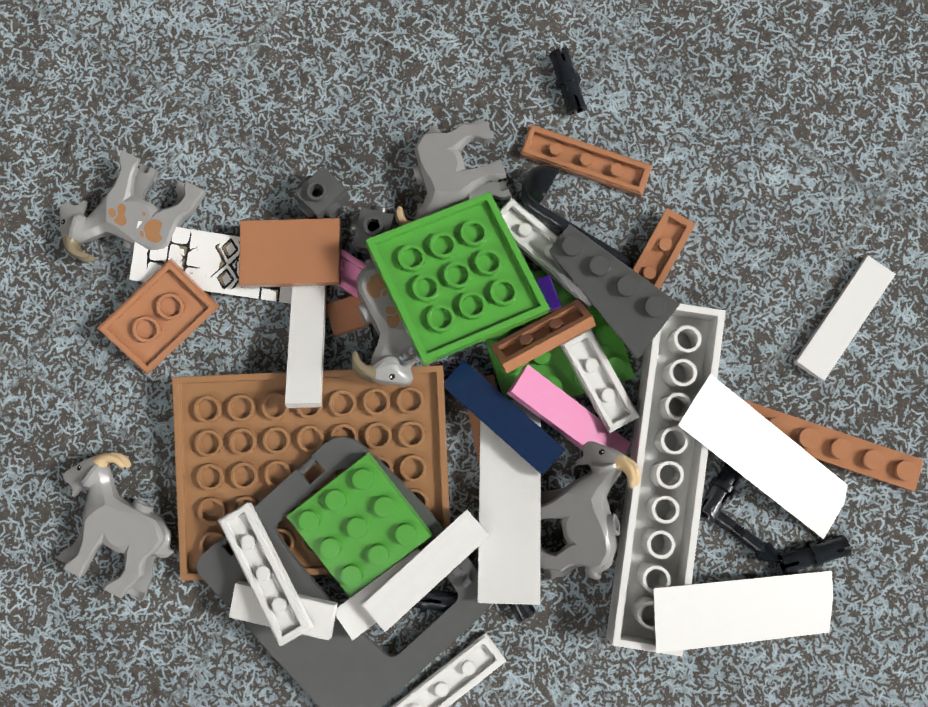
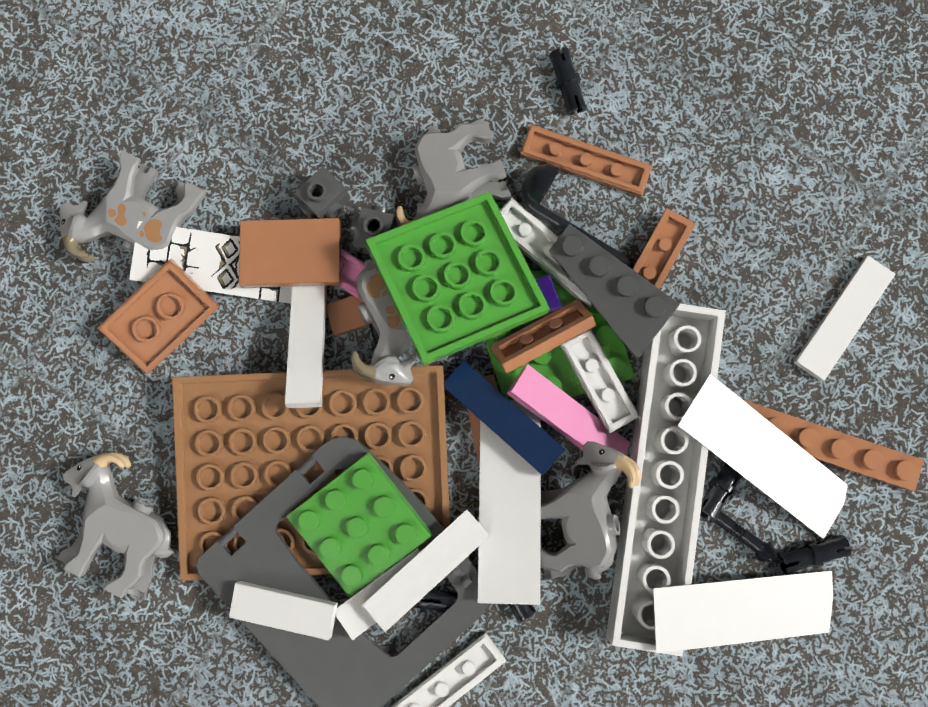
(265, 574): white tile -> none

